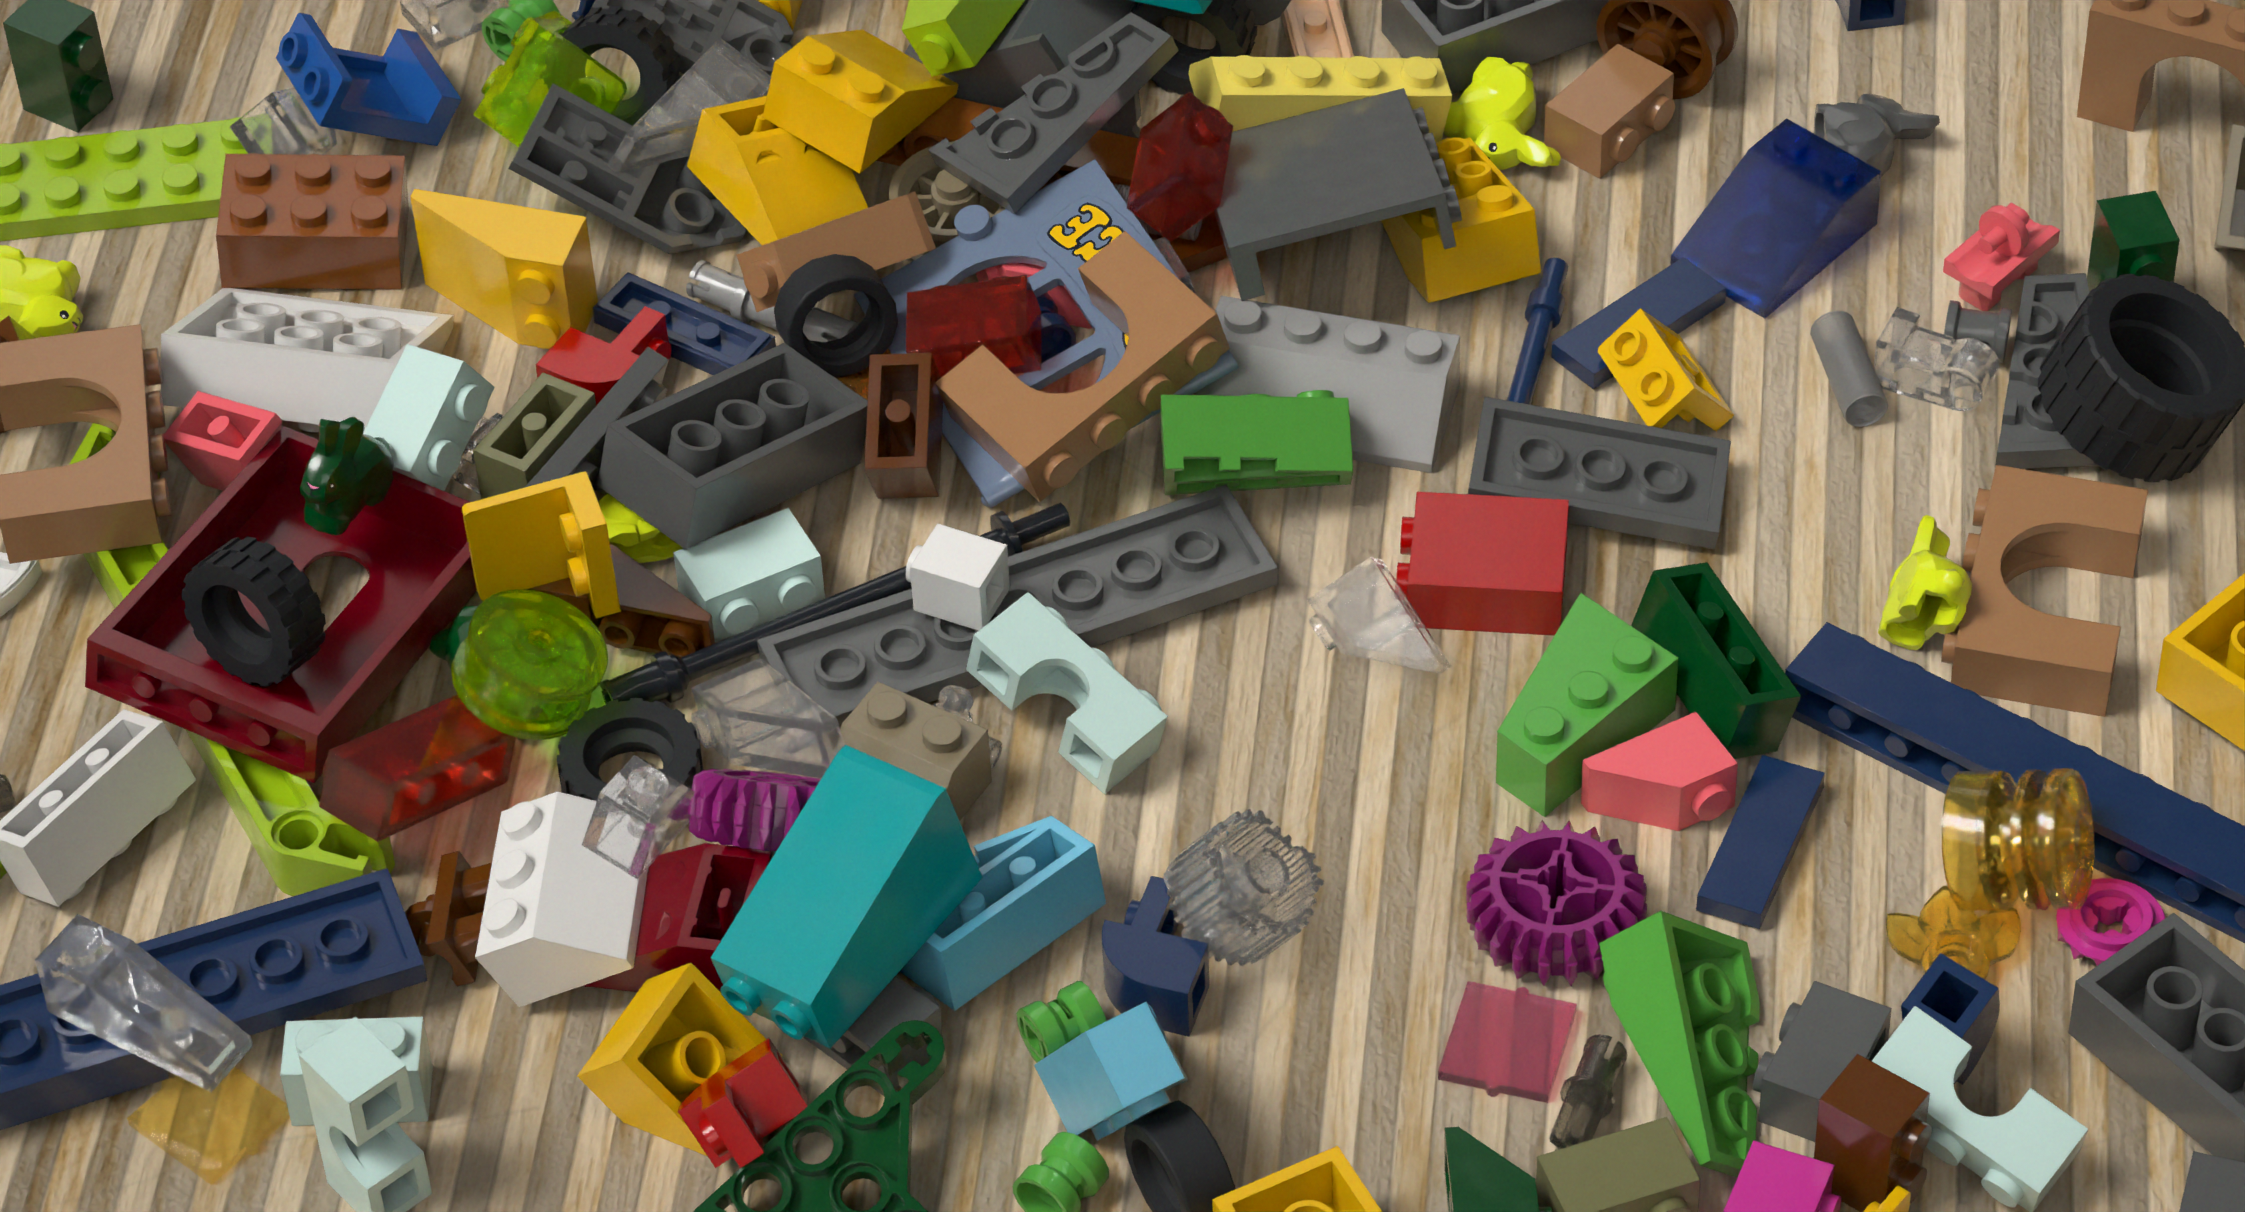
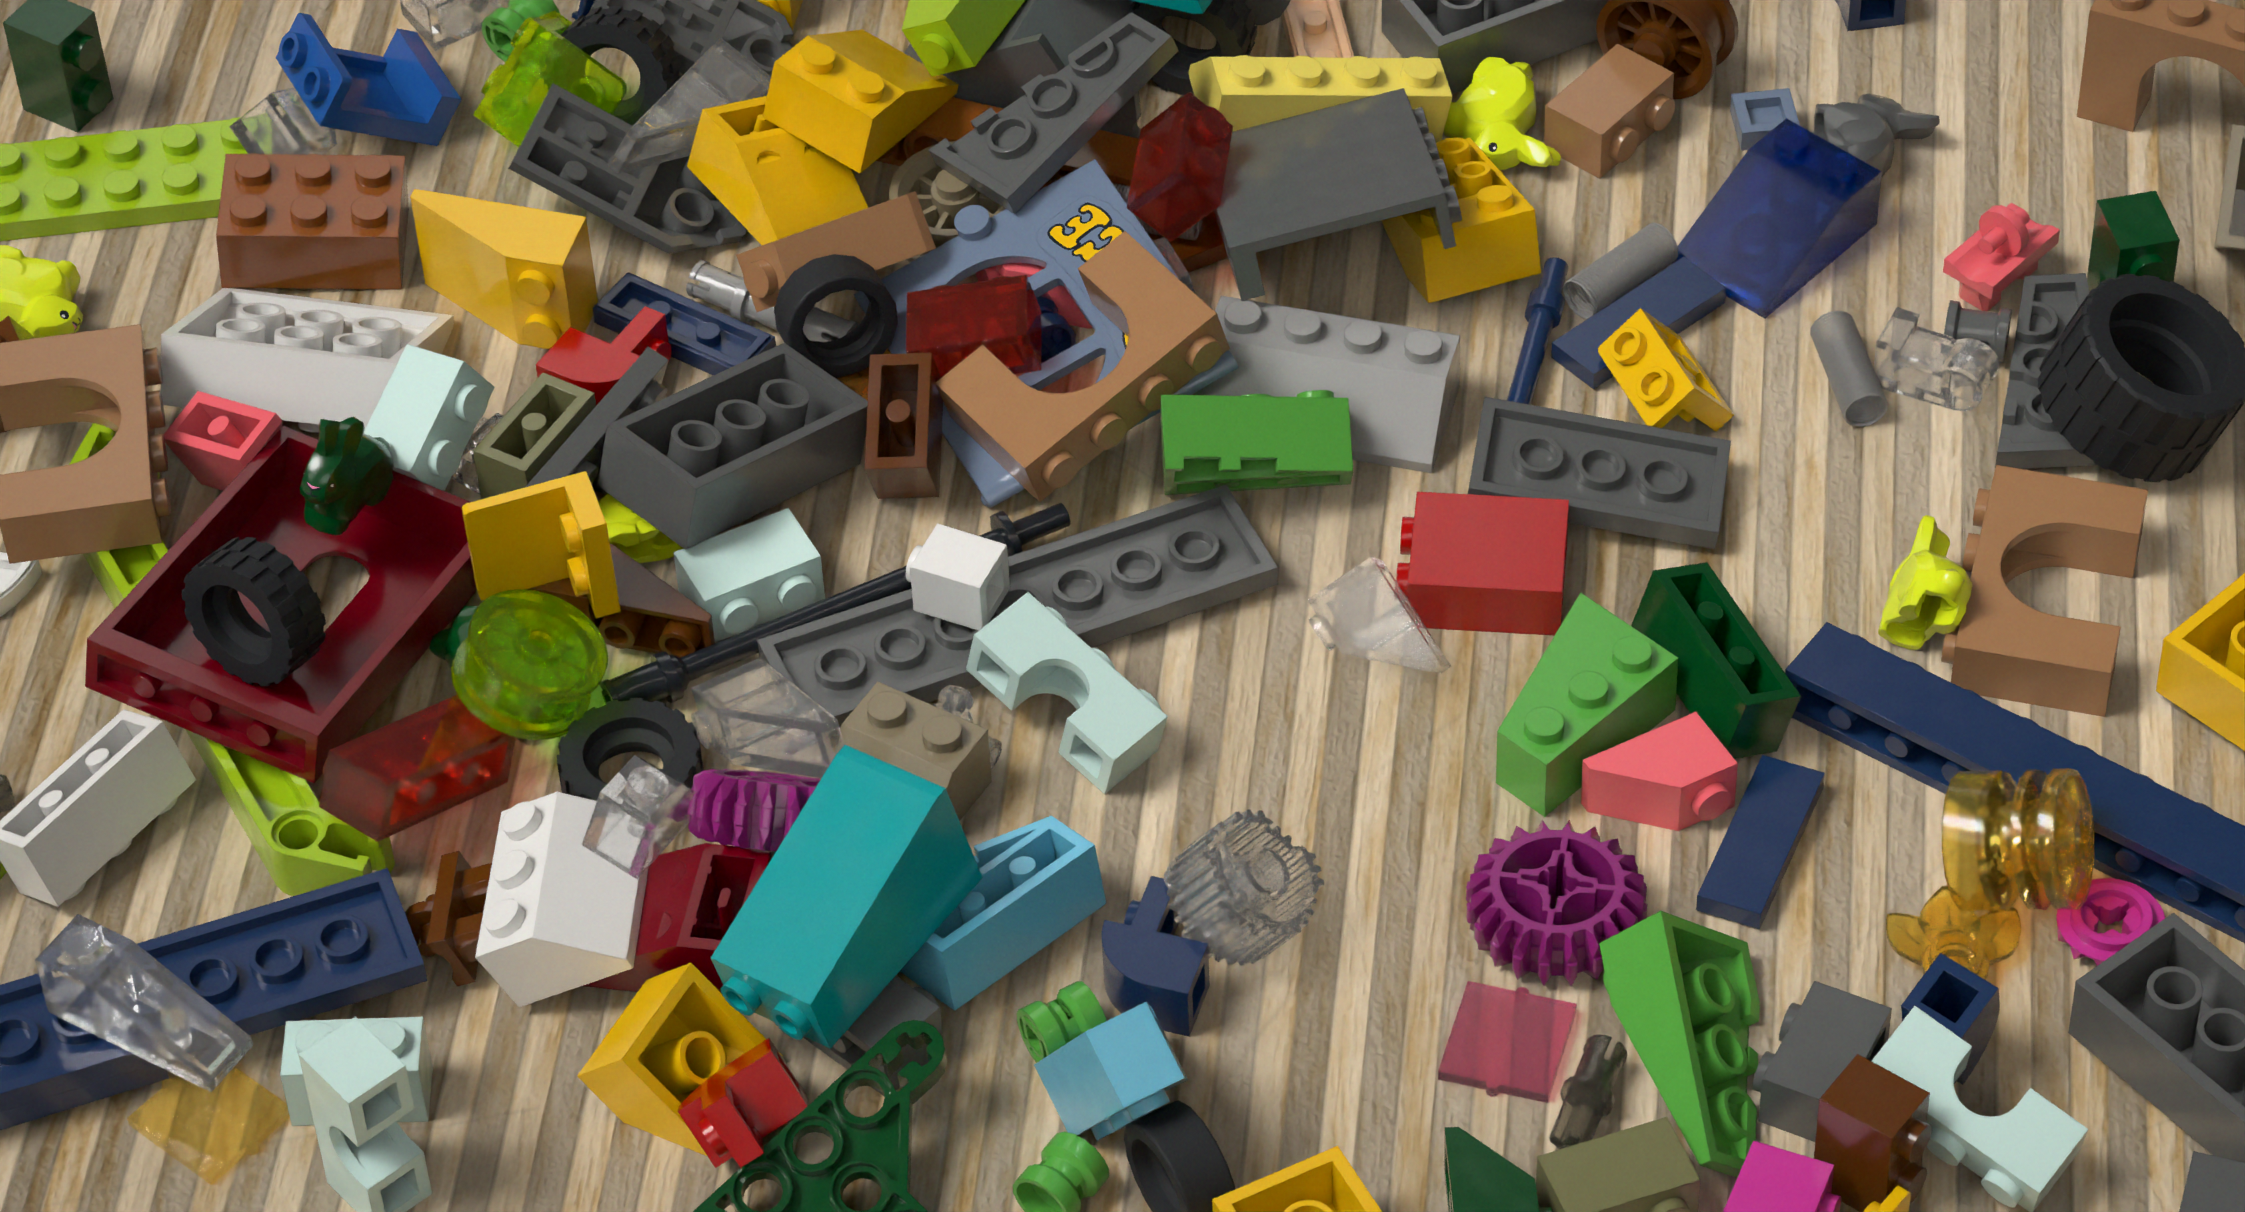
(1633, 263): none -> light grey piece
(1759, 113): none -> sand blue plate

